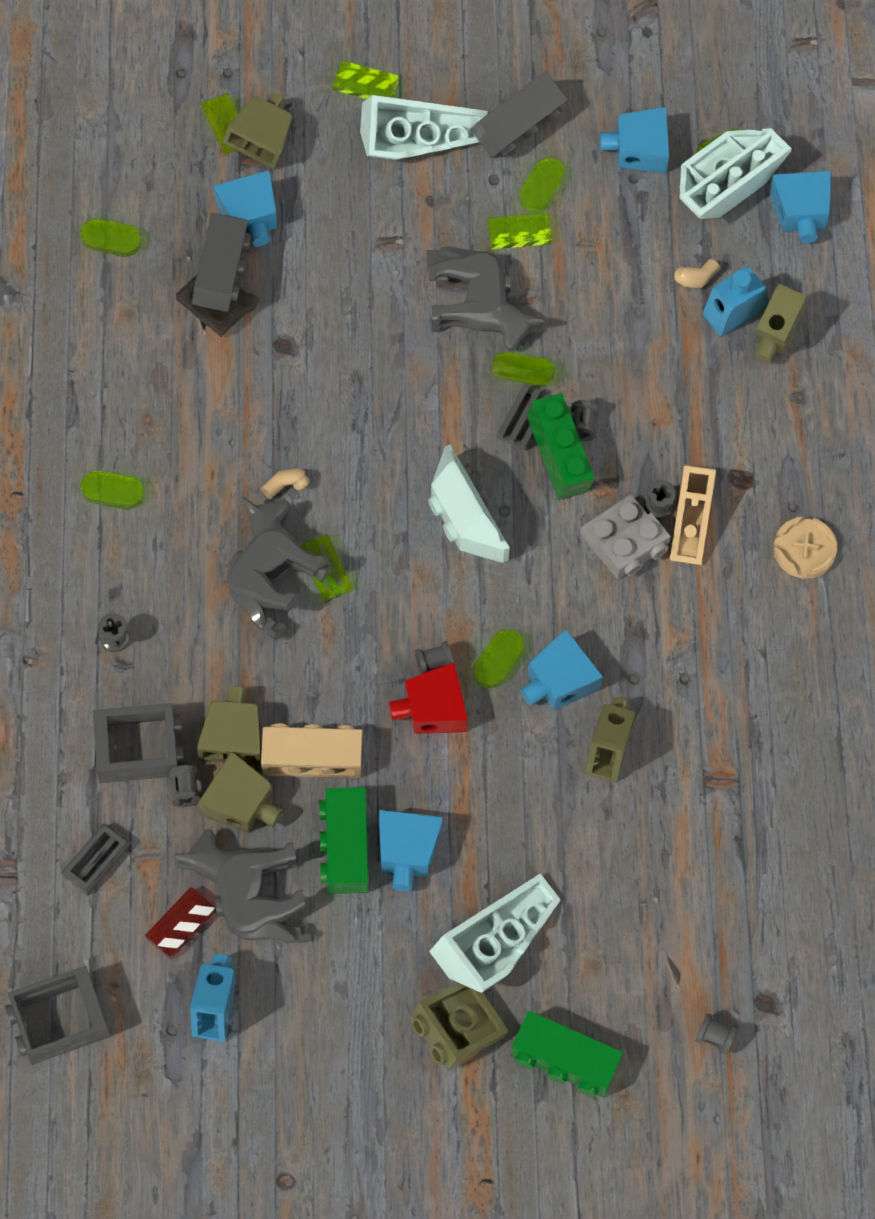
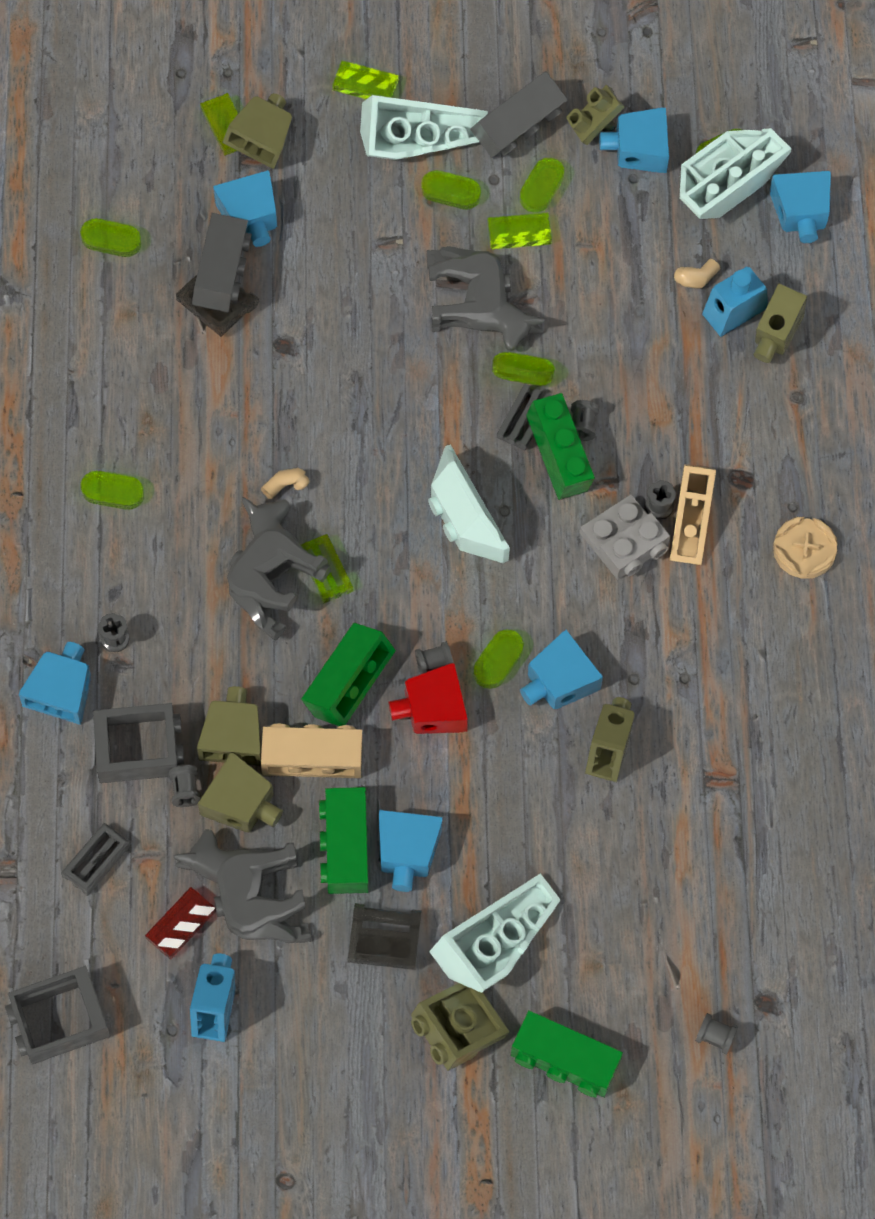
(58, 685): none -> dark azure torso
(348, 674): none -> green brick
(384, 946): none -> clear smoke plate
(451, 189): none -> clear neon green tile
(596, 115): none -> olive hips

